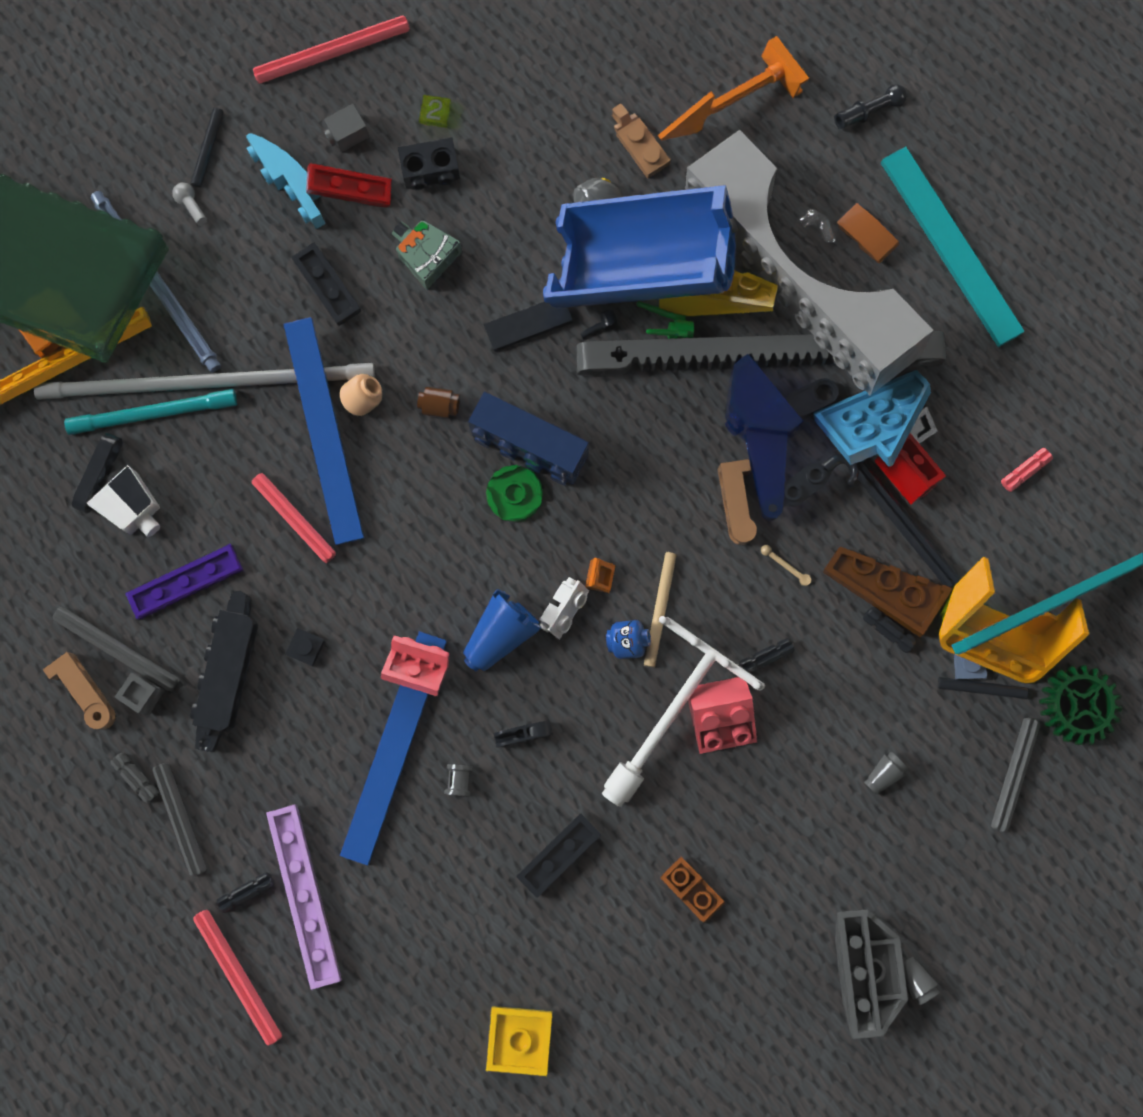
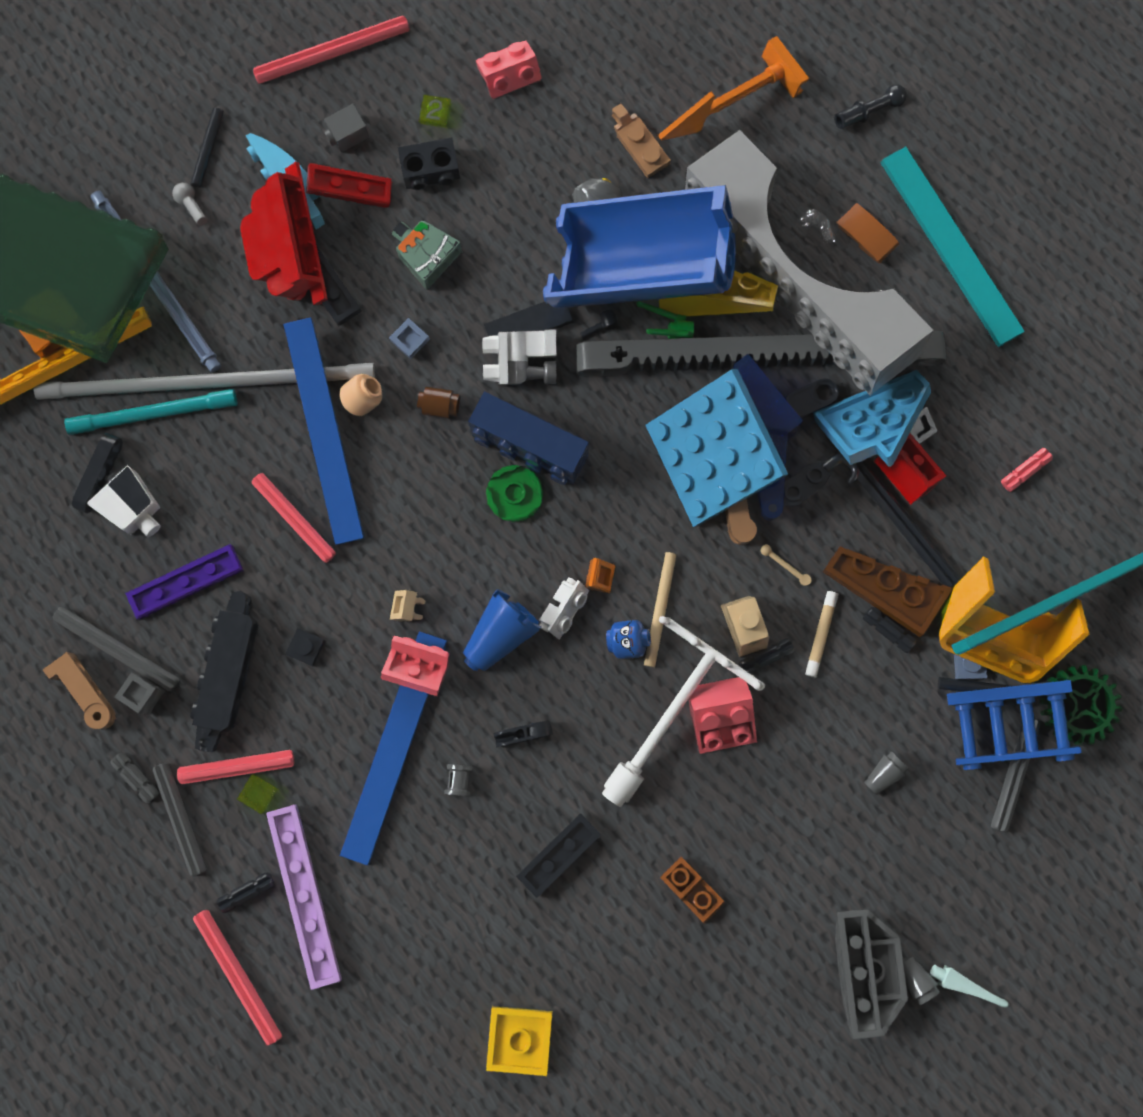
(235, 767): none -> coral axle
(257, 793): none -> clear neon green tile
(282, 240): none -> red brick
(404, 604): none -> tan tile
(409, 338): none -> sand blue plate
(509, 69): none -> coral bracket
(513, 356): none -> white hips
(716, 448): none -> dark azure plate
(746, 625): none -> tan torso
(821, 634): none -> tan bar
(953, 980): none -> light aqua piece
(1025, 697): none -> blue fence

